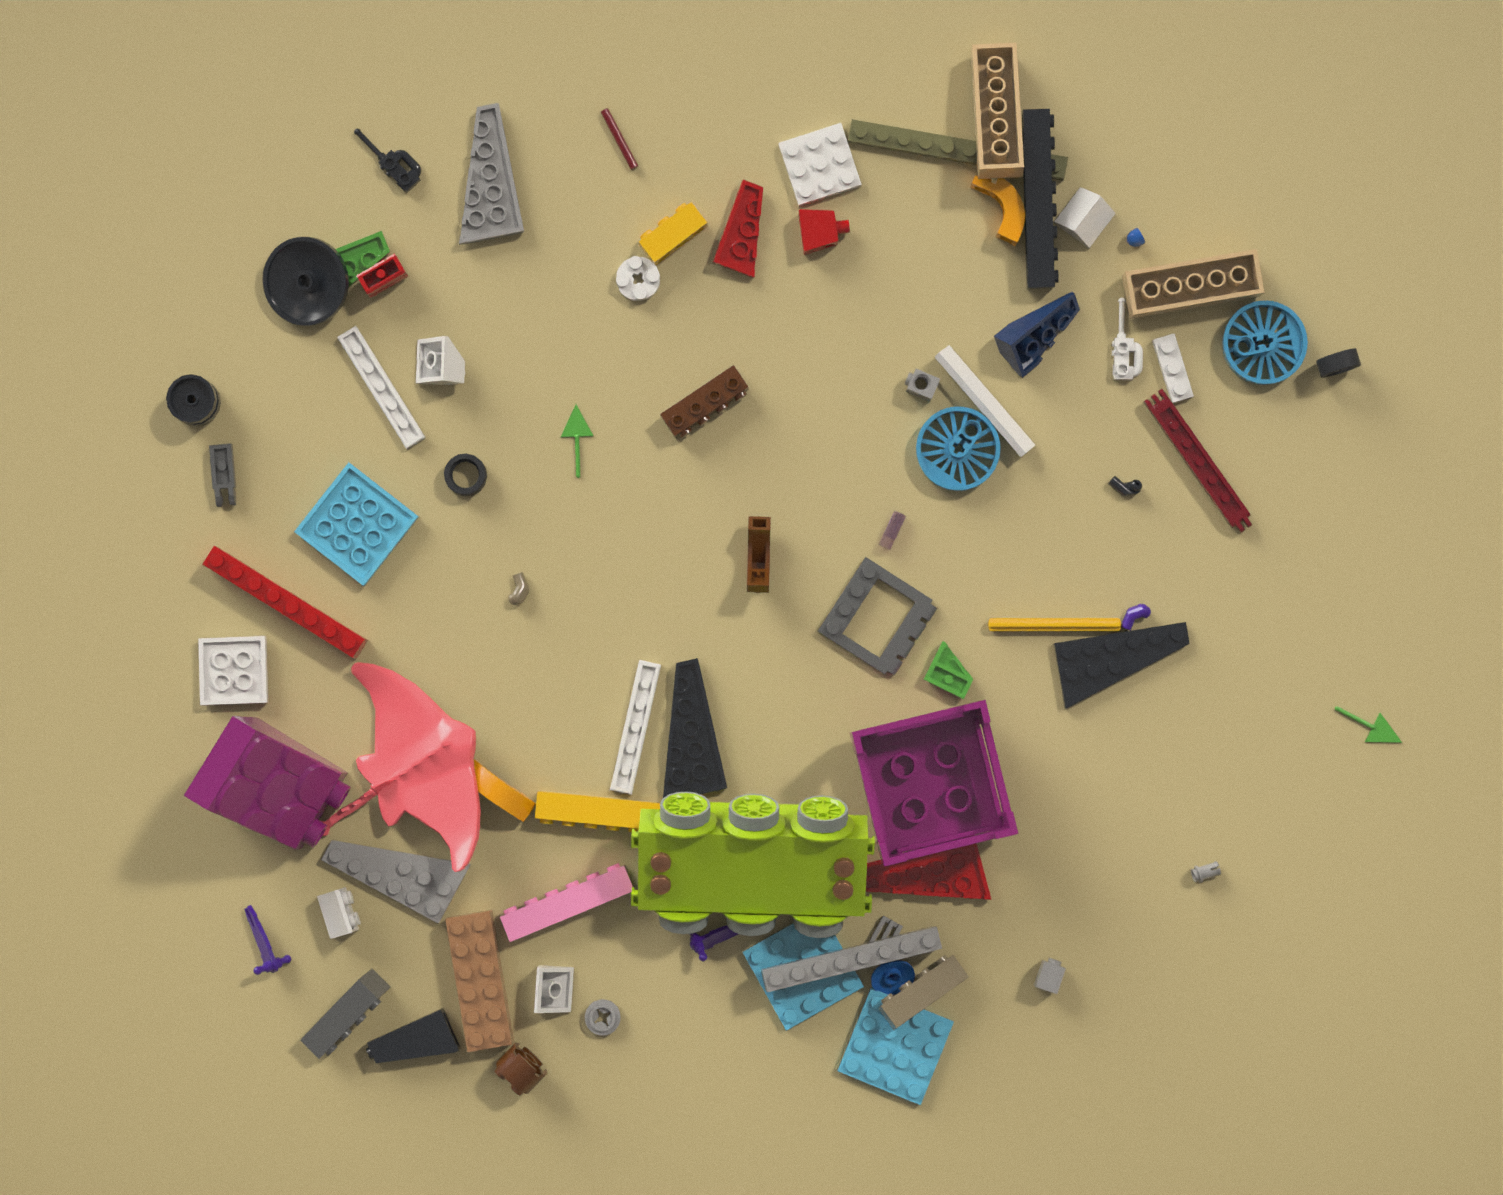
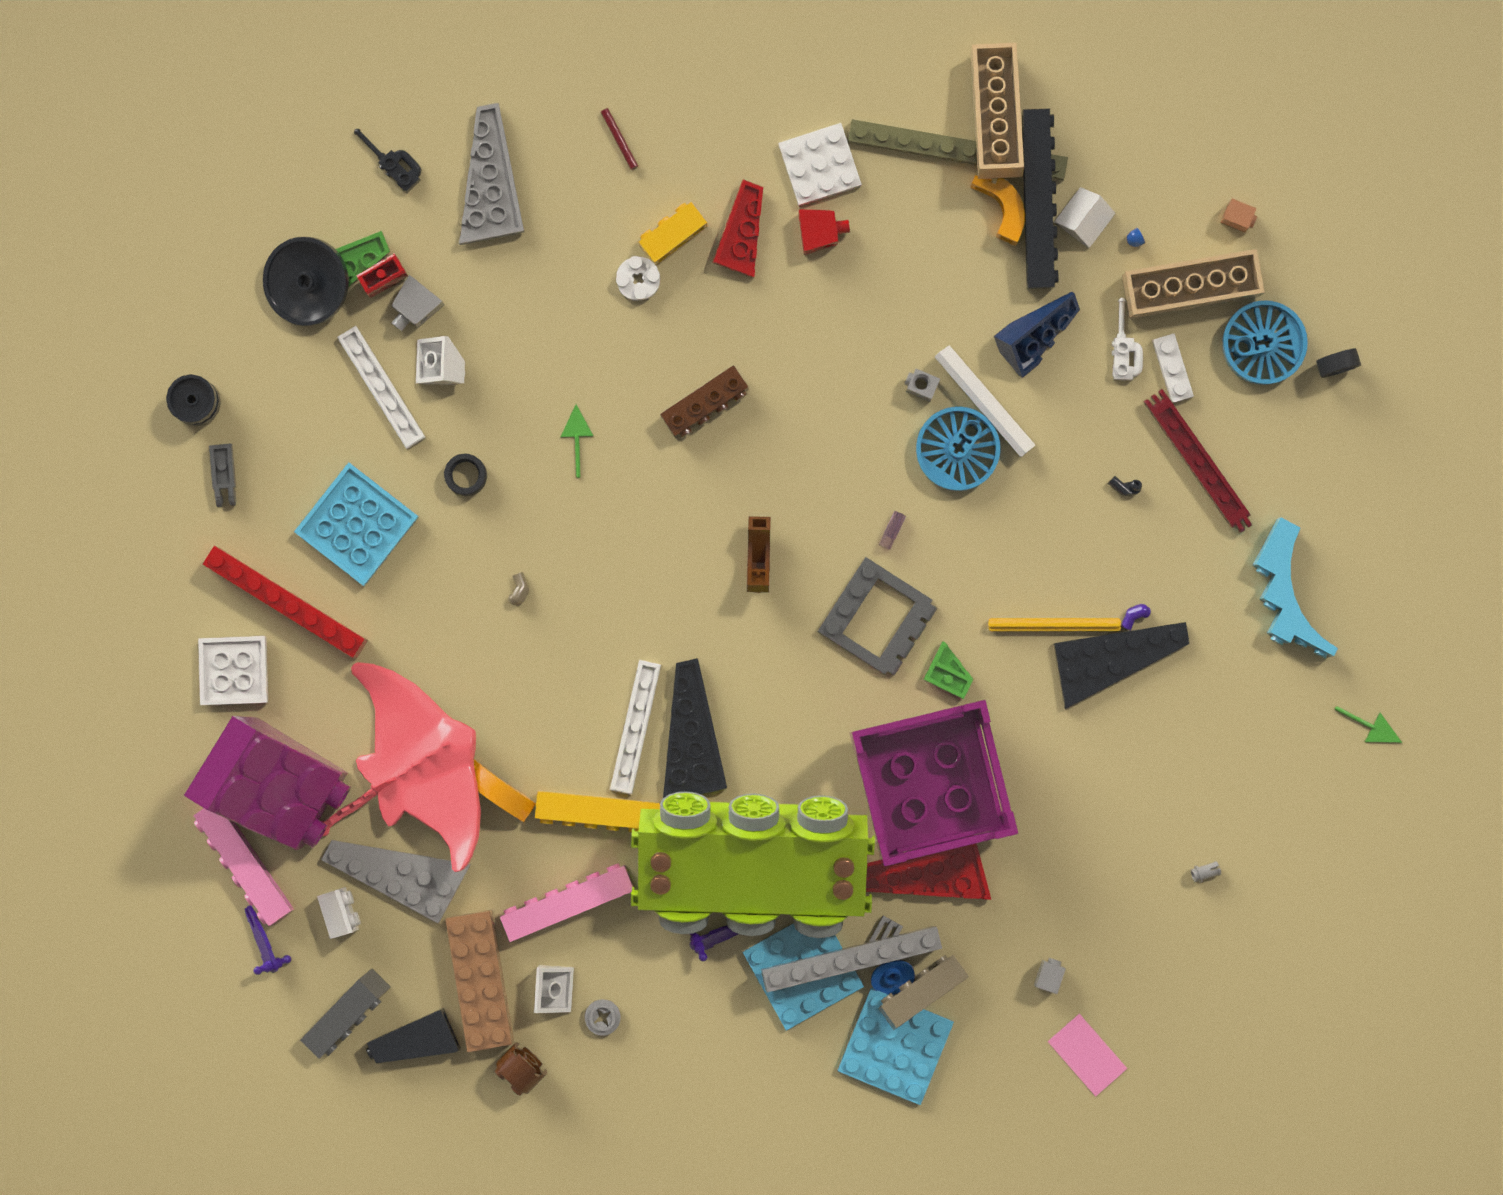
(245, 865): none -> bright pink brick
(414, 304): none -> light grey torso
(1087, 1055): none -> bright pink sticker
(1239, 215): none -> nougat brick
(1289, 622): none -> medium azure arch

